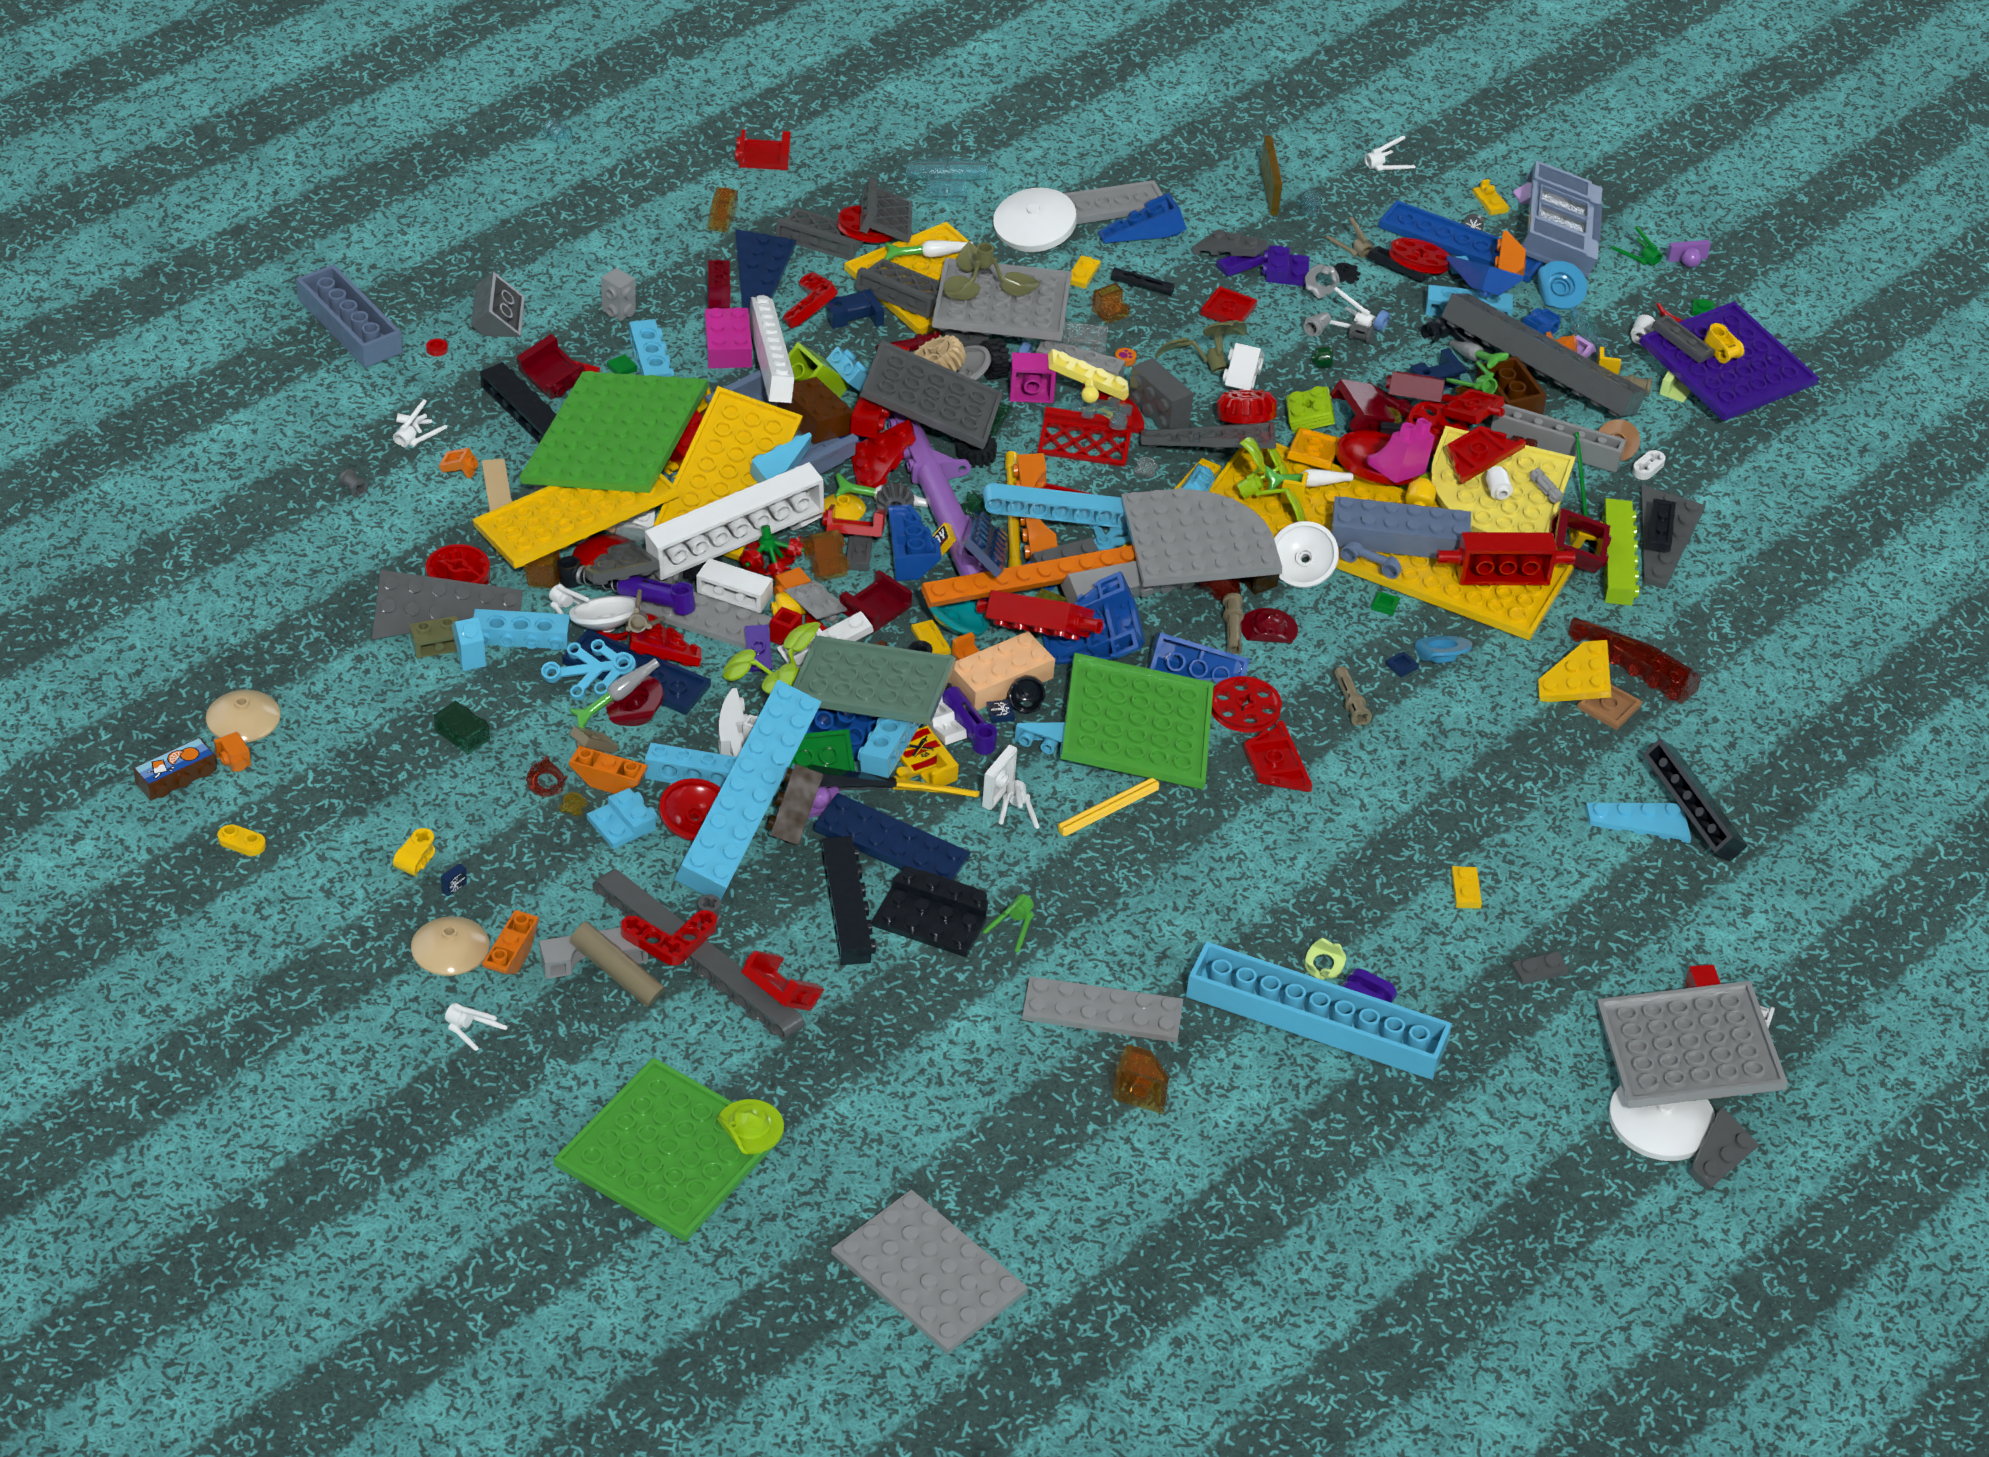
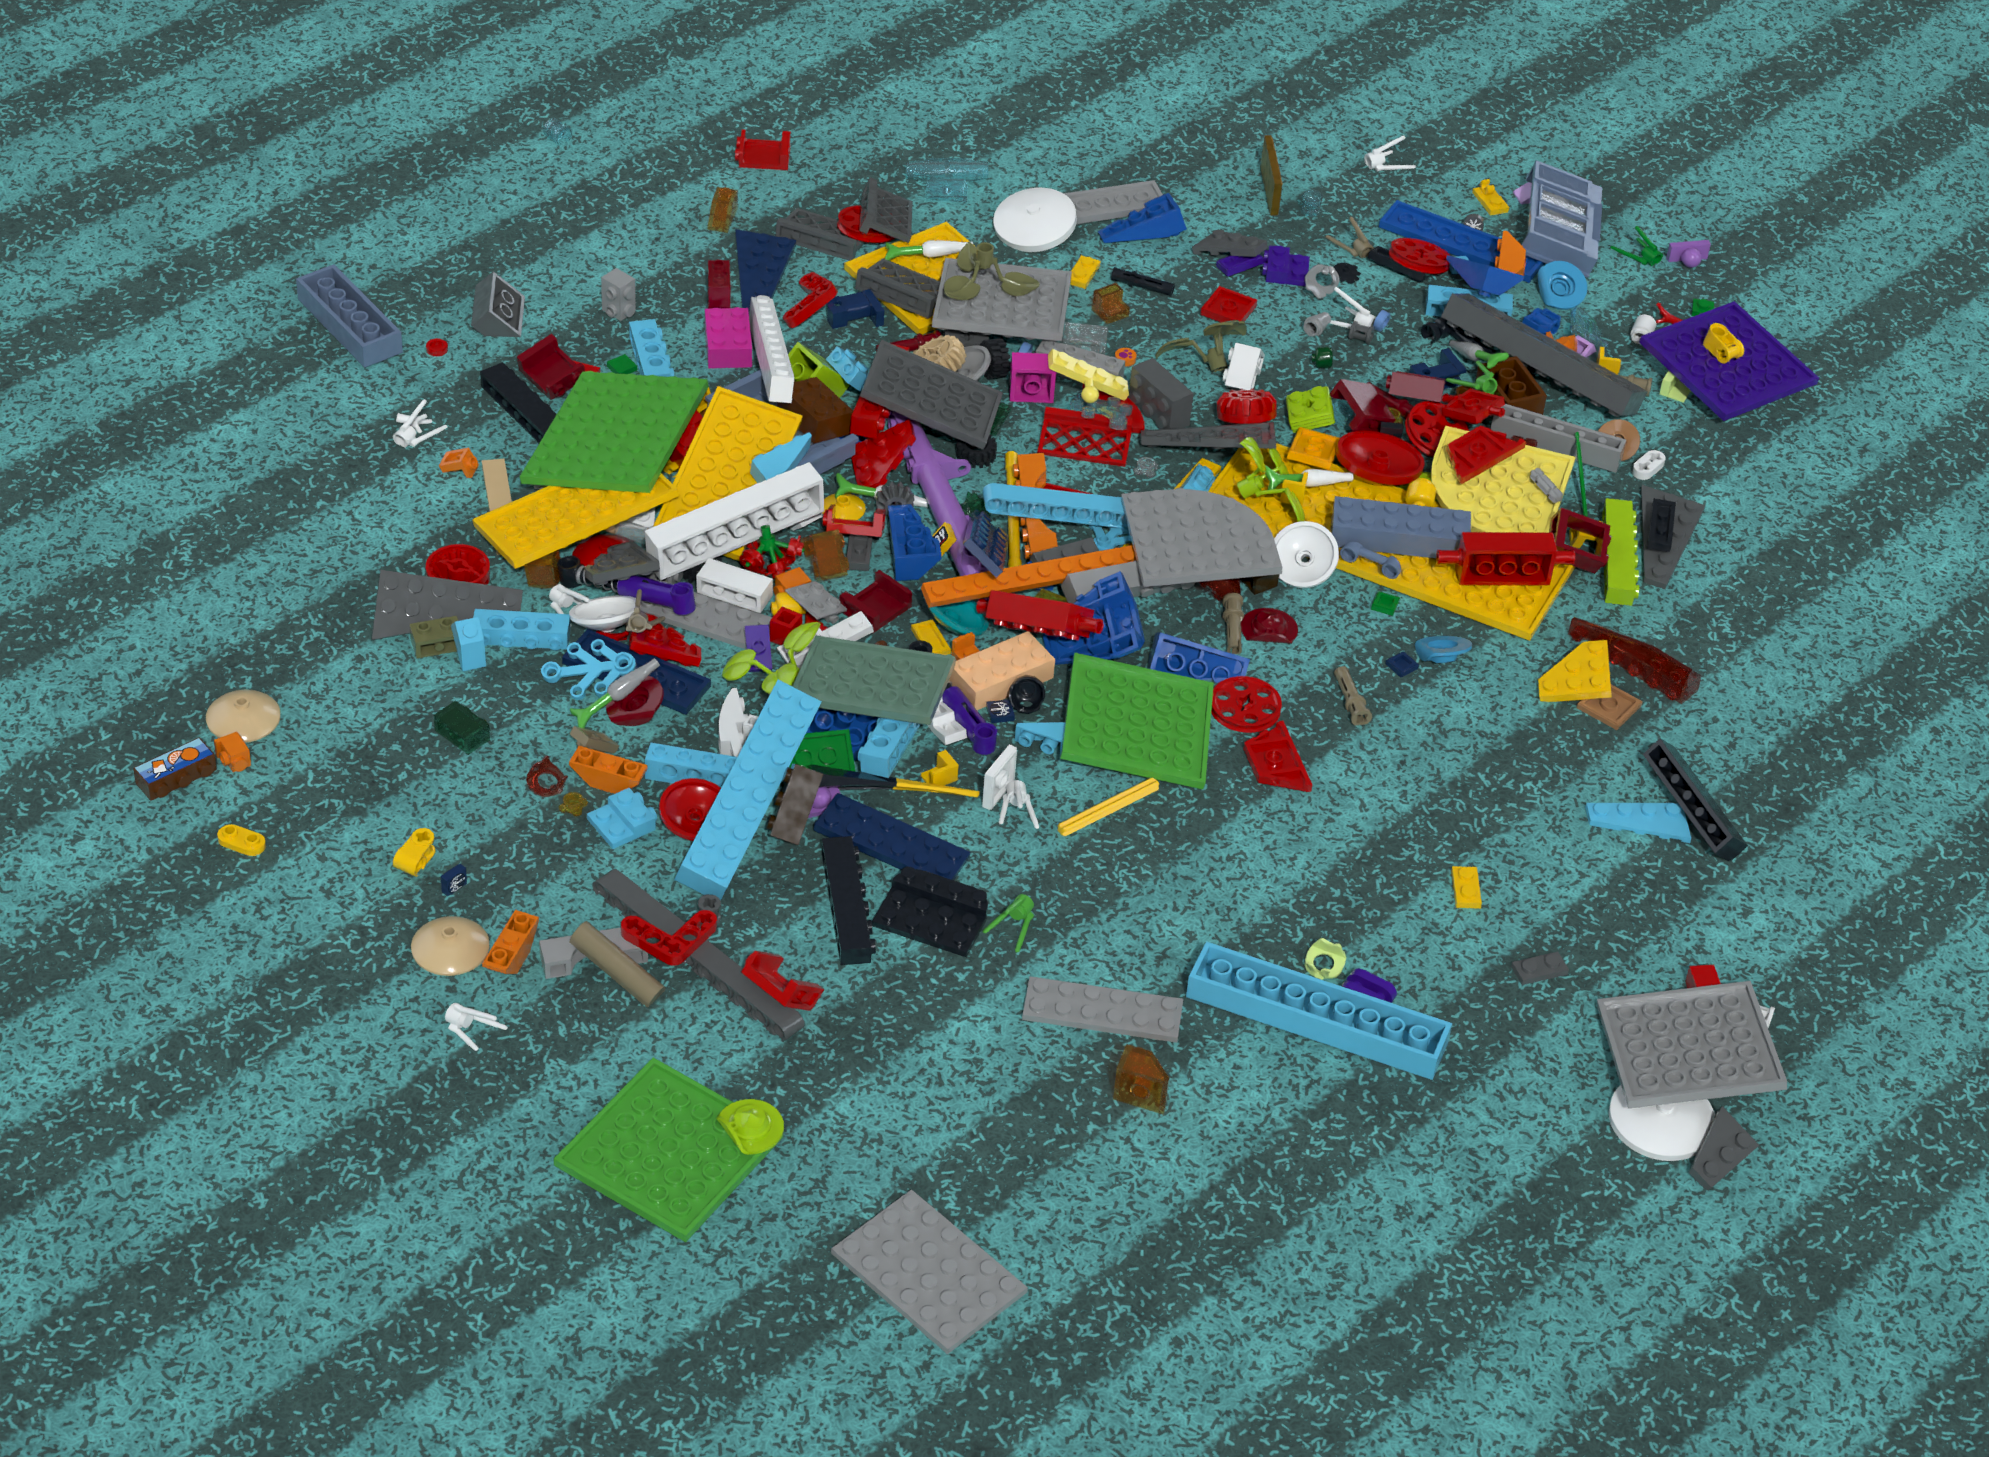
(350, 480): dark grey bush -> none
(920, 754): flag -> none
(1406, 452): dark pink hips -> none
(1499, 483): white brick -> none
(1683, 338): dark grey tile -> none

